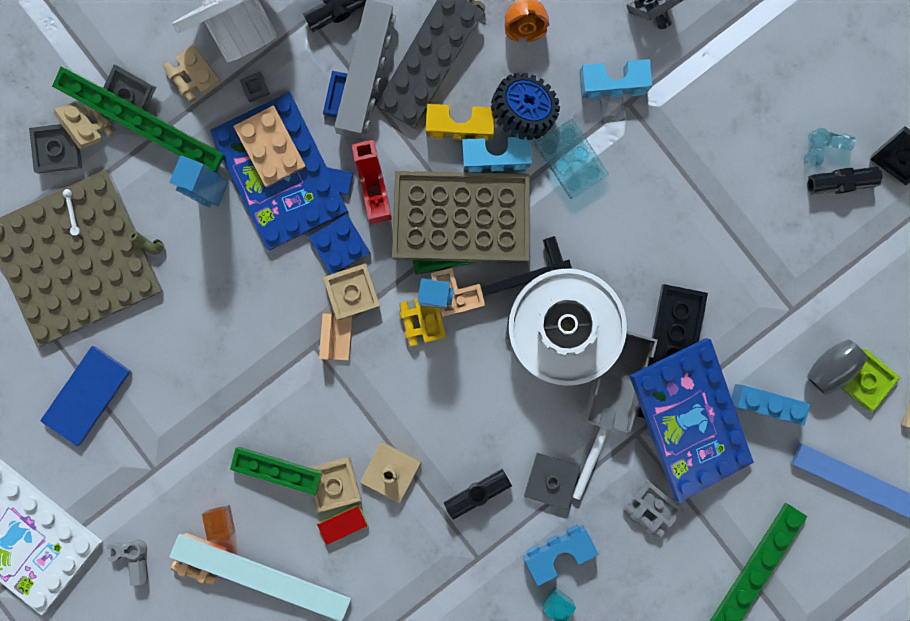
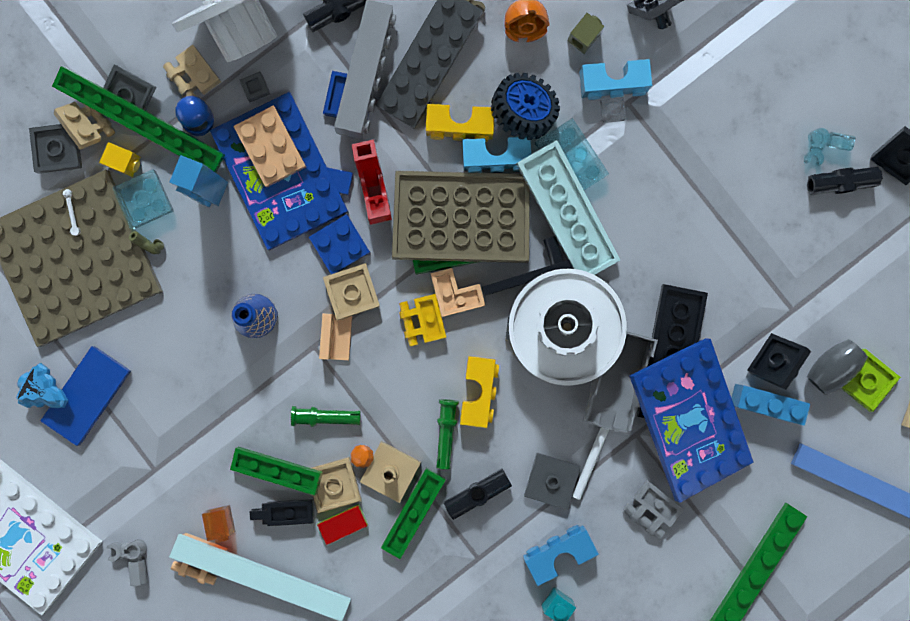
(40, 389): none -> dark azure rock
(120, 159): none -> yellow brick
(143, 199): none -> clear light blue plate
(193, 112): none -> blue helmet
(260, 319): none -> blue cone
(284, 512): none -> black hinge
(314, 416): none -> green pin
(362, 456): none -> orange tile
(413, 513): none -> green plate
(435, 293): dark azure arch -> none
(447, 423): none -> green pin
(478, 412): none -> yellow arch
(567, 209): none -> light aqua plate
(586, 32): none -> olive brick
(779, 361): none -> black tile

